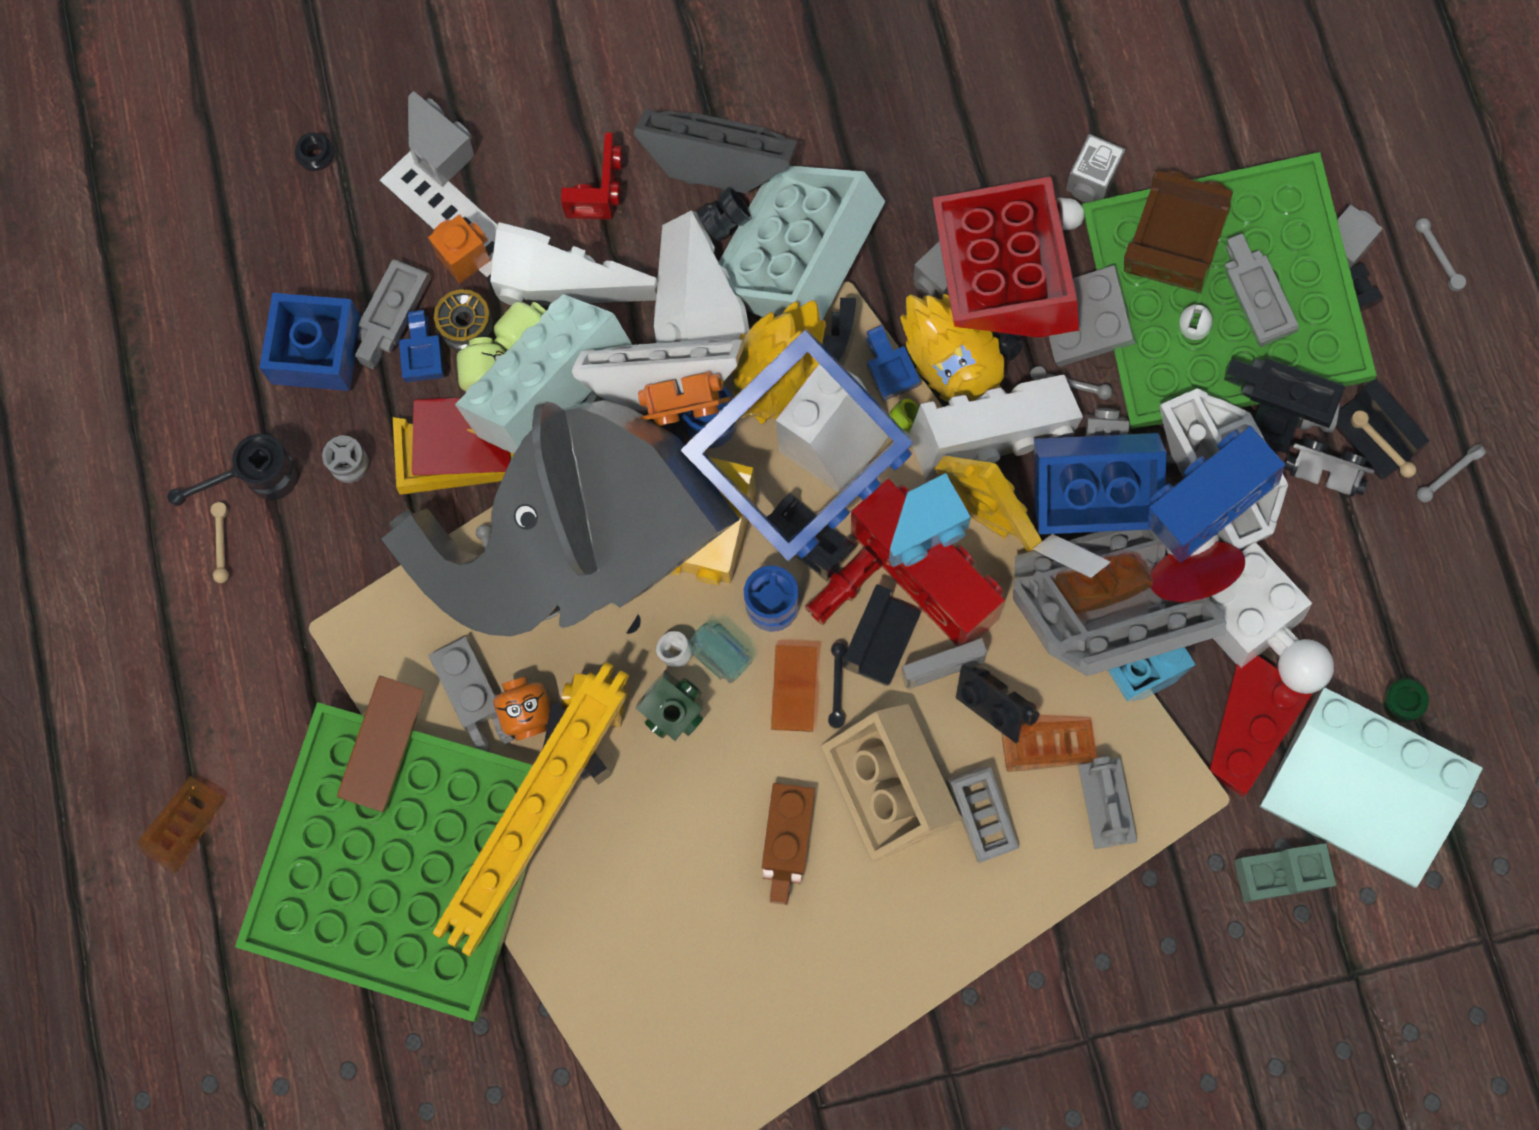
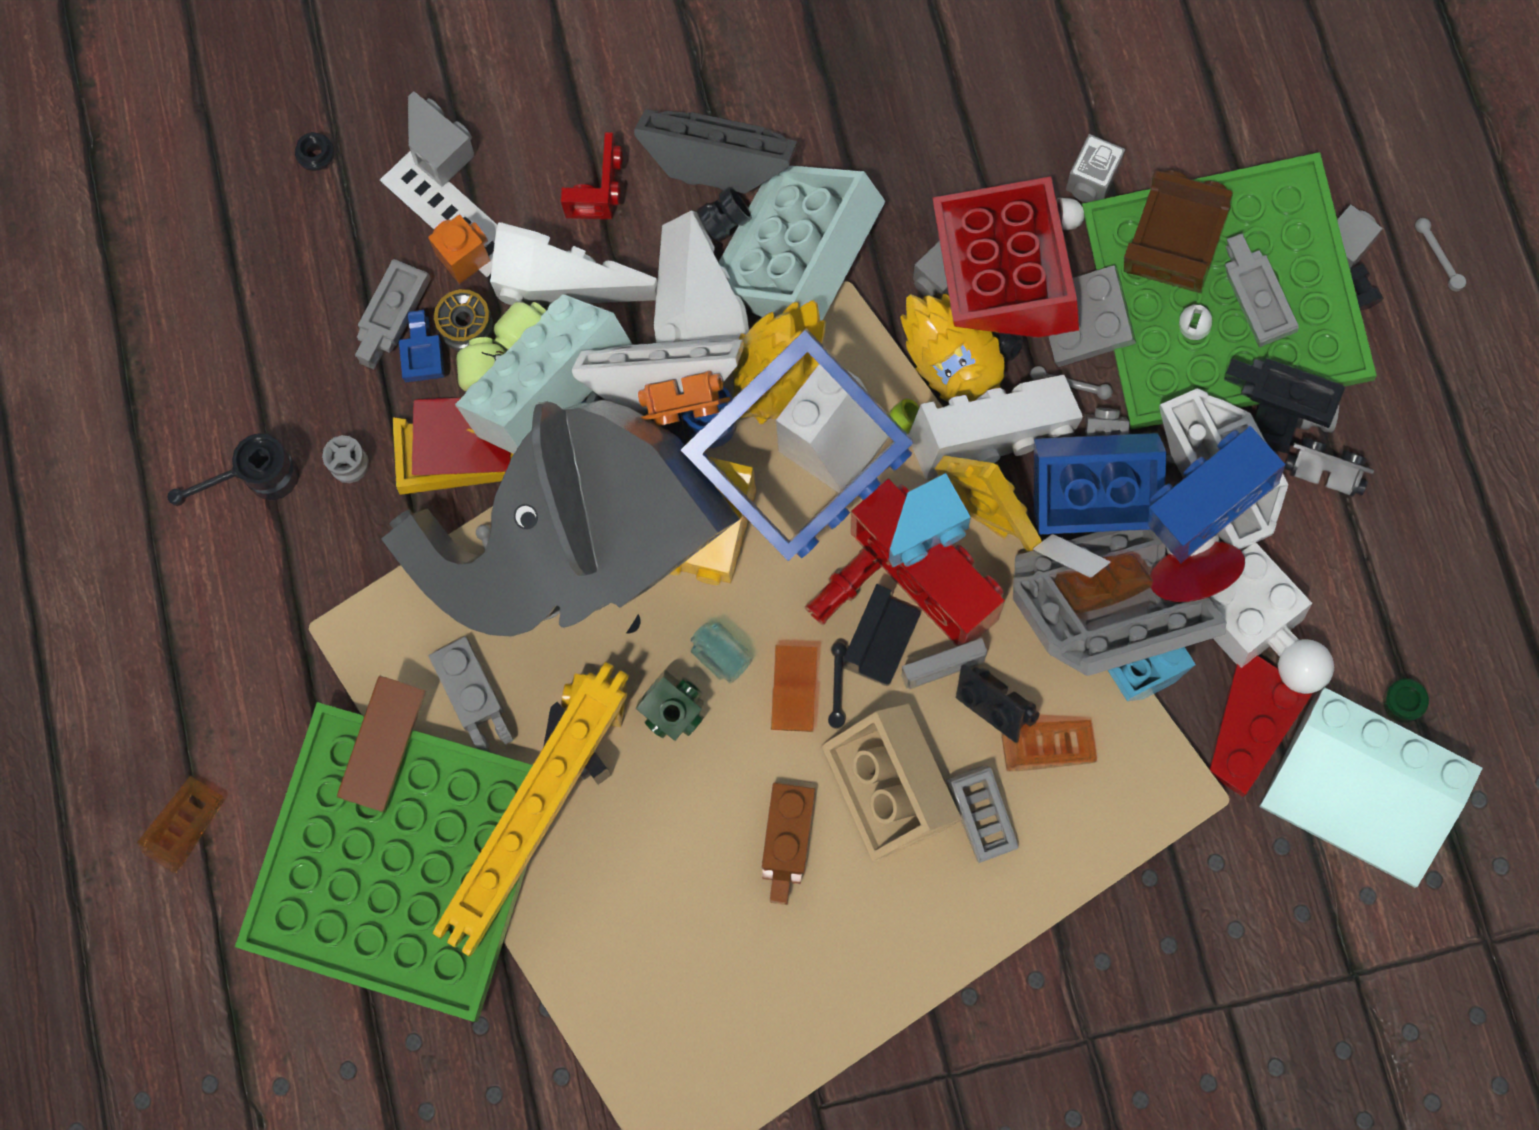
(220, 511): tan hinge -> none
(310, 341): blue brick -> none
(522, 708): orange head -> none
(677, 641): white hinge -> none
(771, 598): blue wheel -> none
(832, 548): black hinge -> none
(842, 330): black slope -> none
(890, 368): blue plate -> none
(1107, 803): light grey hinge -> none
(1285, 873): sand green slope -> none
(1360, 420): tan hinge -> none
(1388, 421): black panel -> none
(1425, 494): light grey hinge -> none

